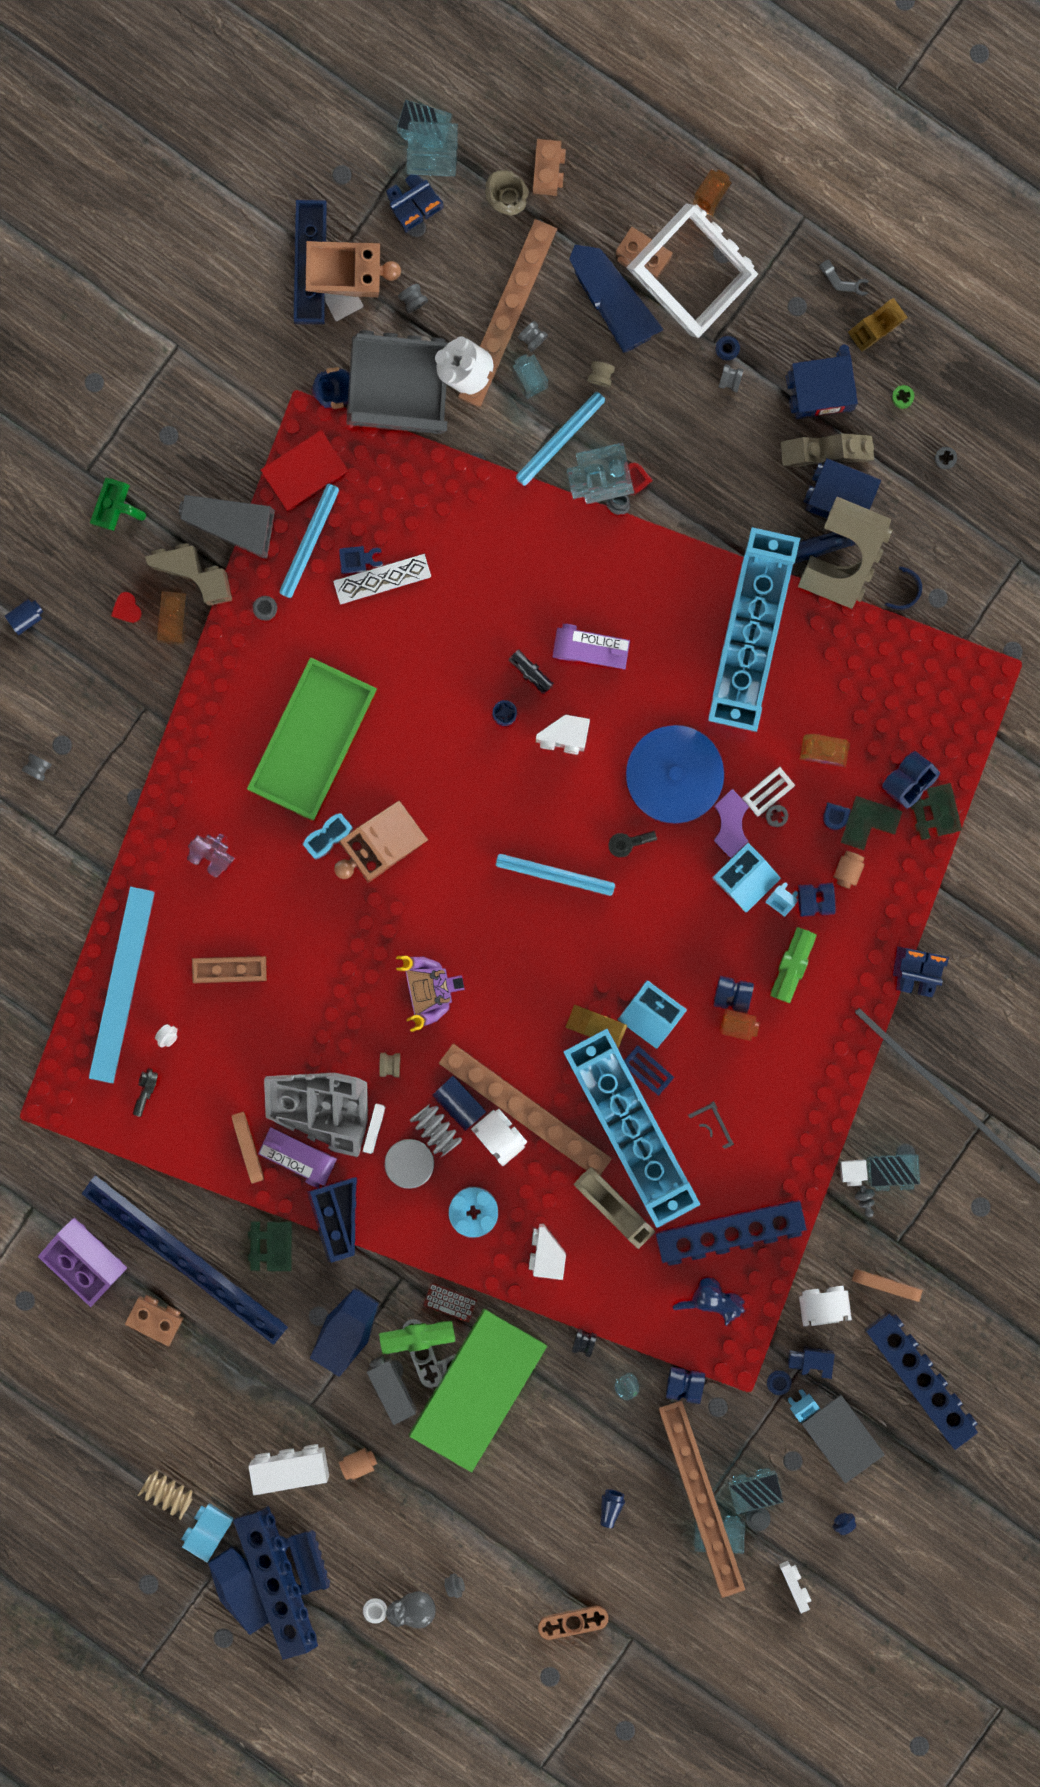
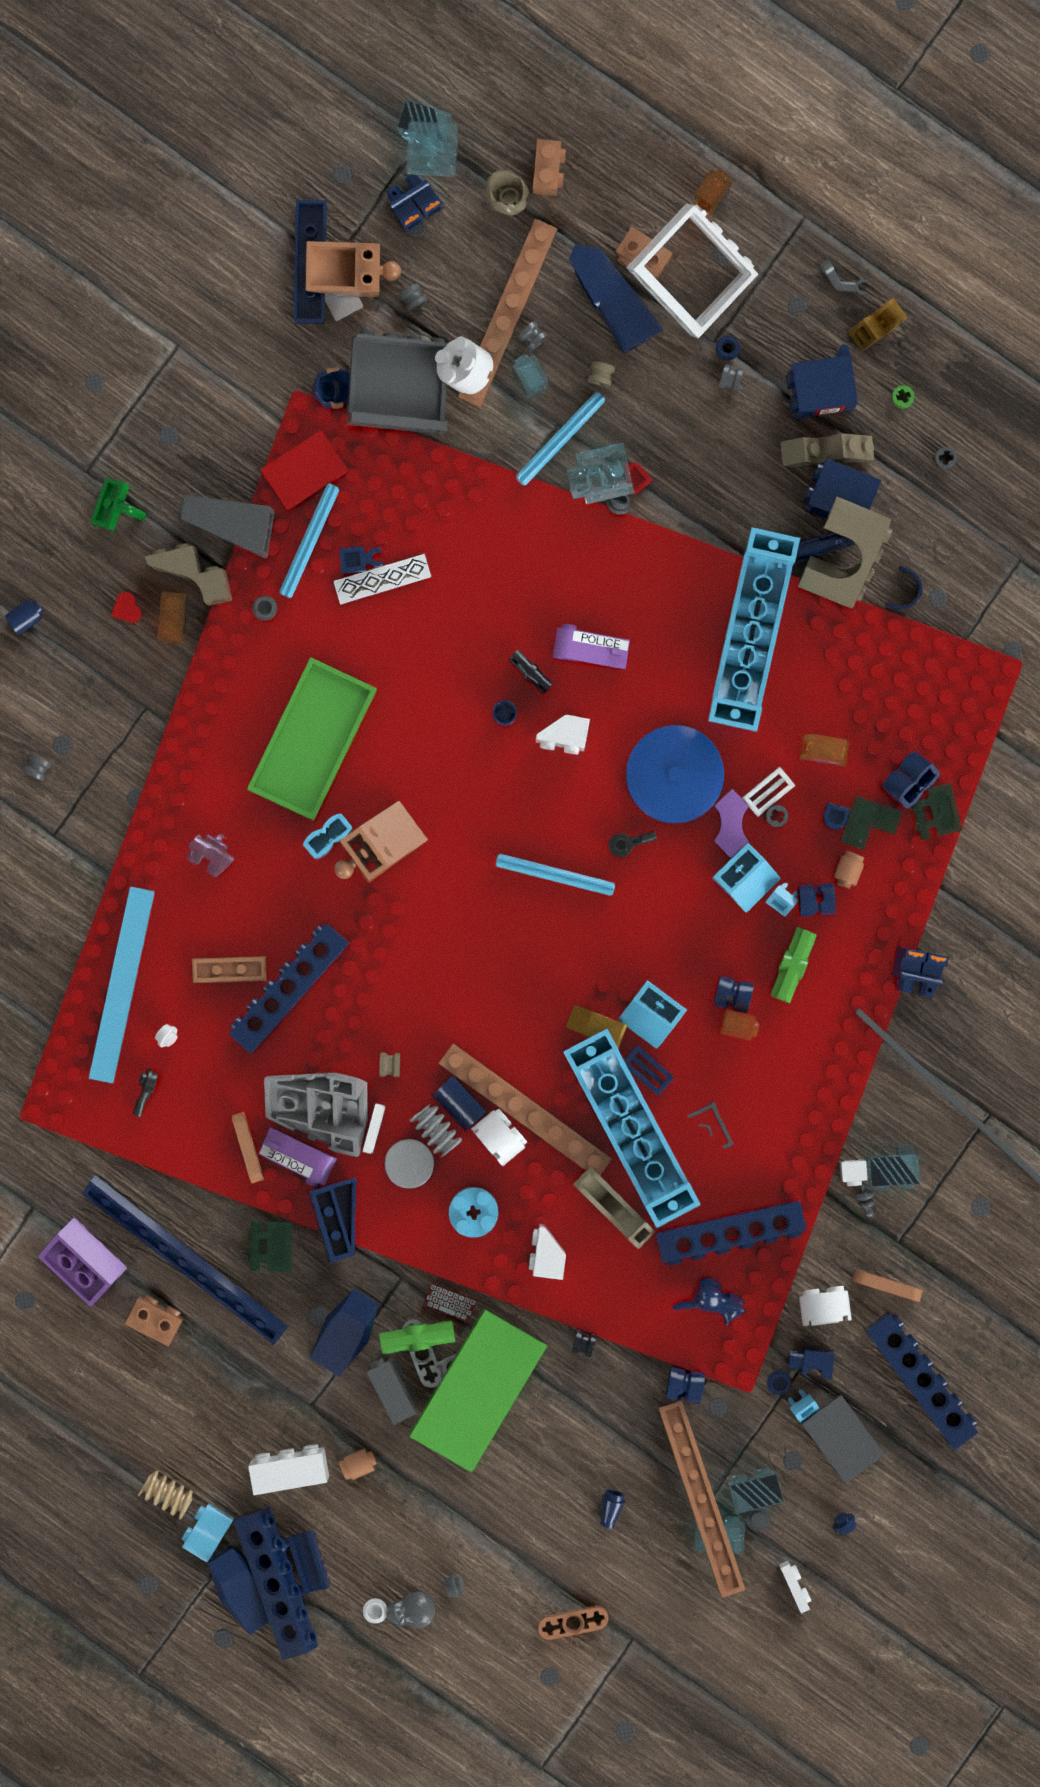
(240, 1027): none -> dark blue brick
(428, 989): torso -> none
(627, 1386): clear light blue tile -> none

